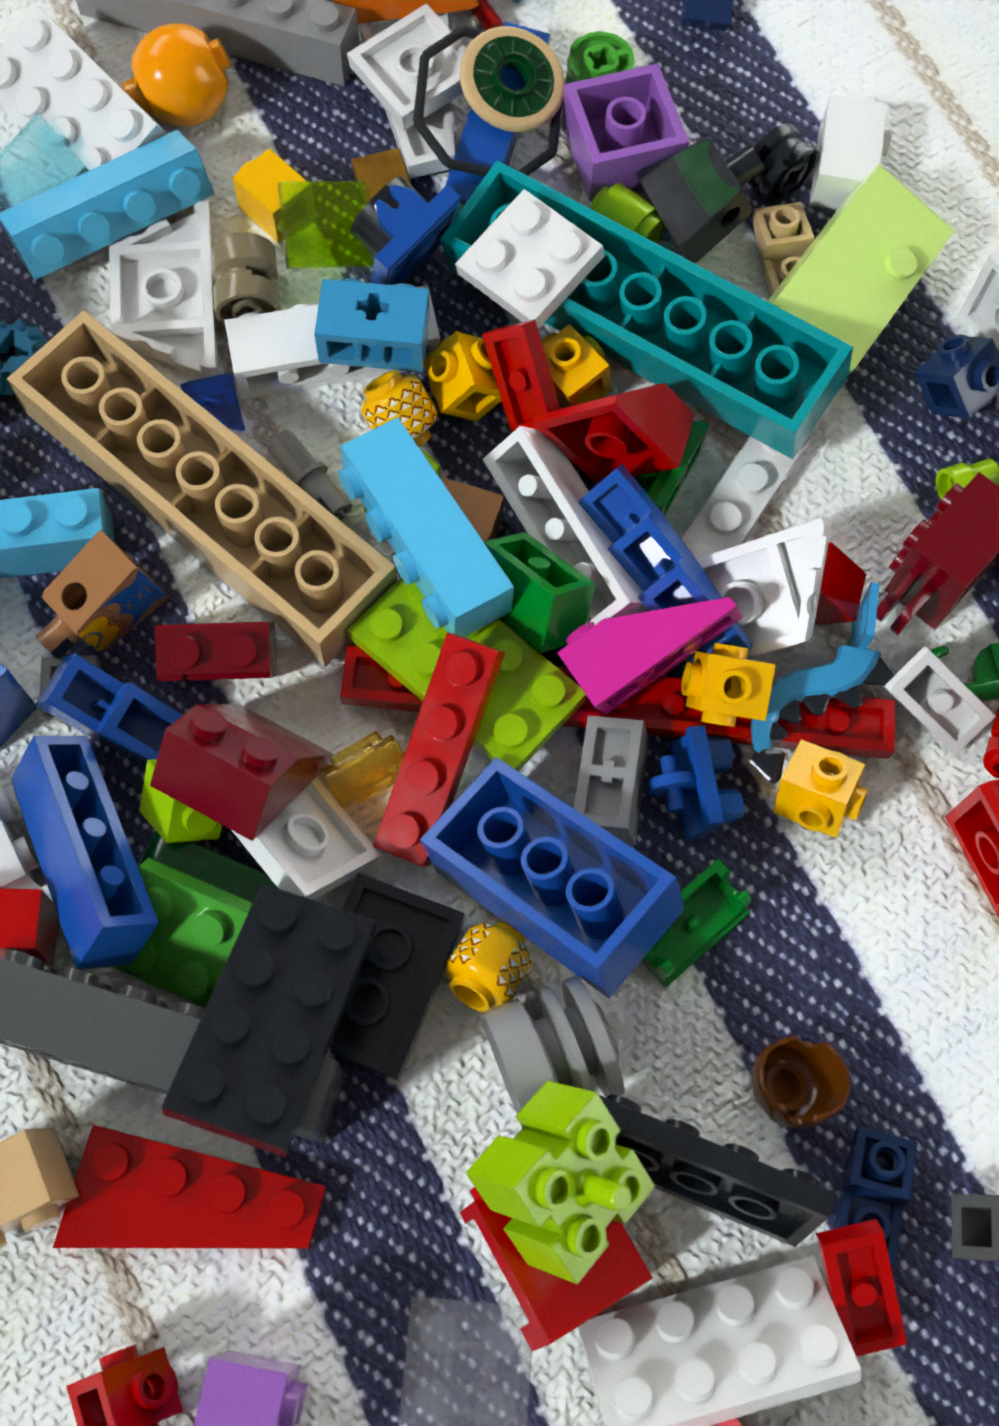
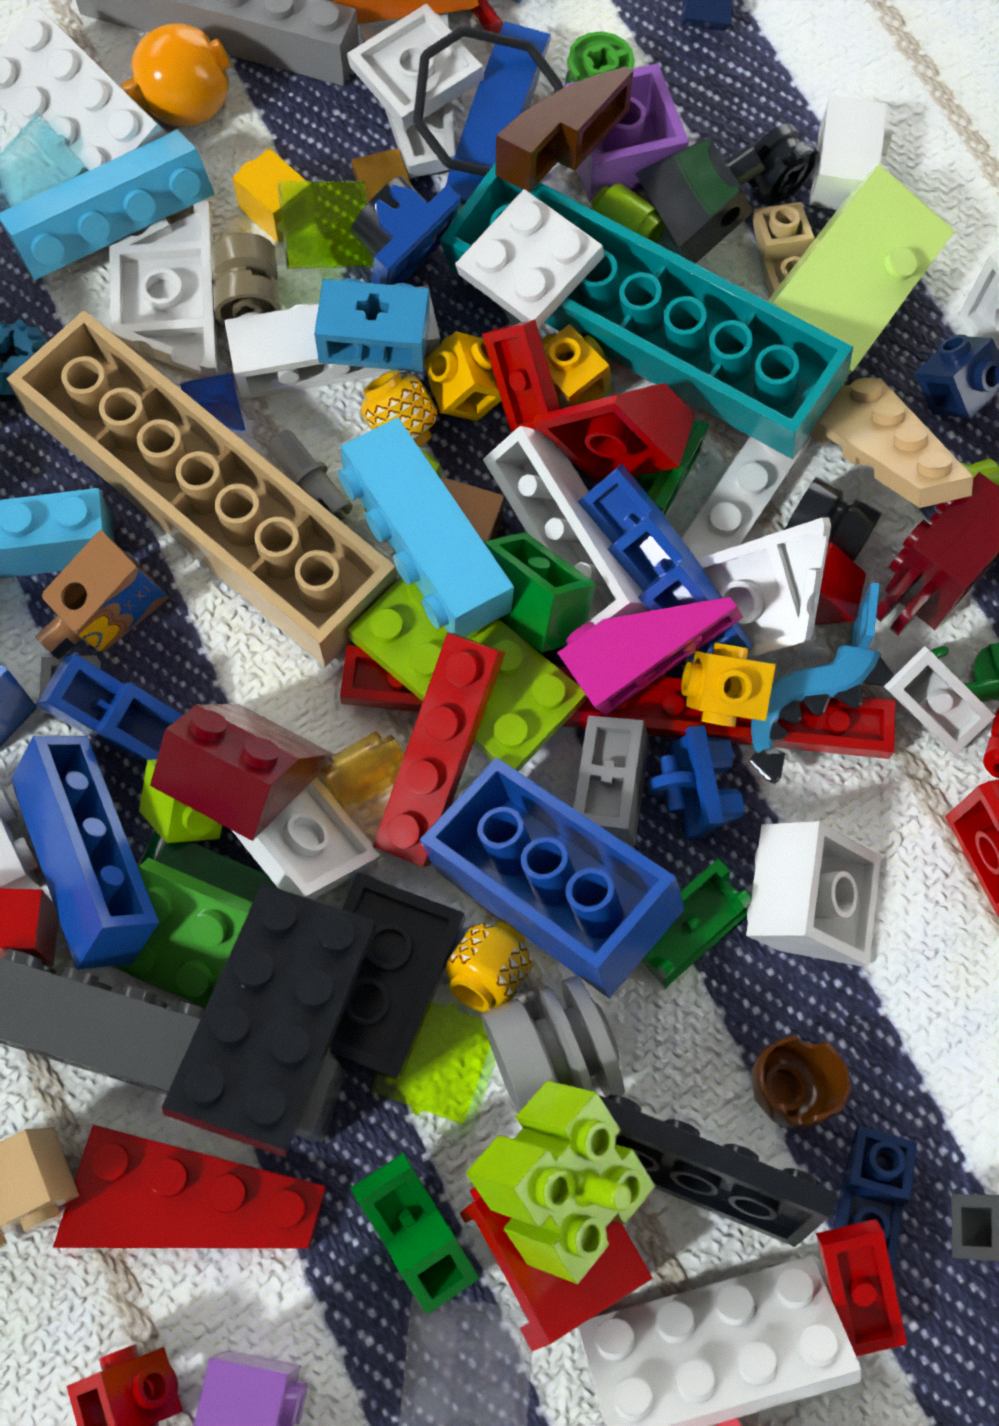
(215, 651): dark red brick -> none
(414, 1233): none -> green brick
(441, 1066): none -> clear neon green piece
(496, 103): wheel -> none
(562, 128): none -> reddish brown slope
(814, 893): none -> white slope
(821, 789): yellow brick -> none
(849, 521): none -> black wheel
(885, 434): none -> tan wing

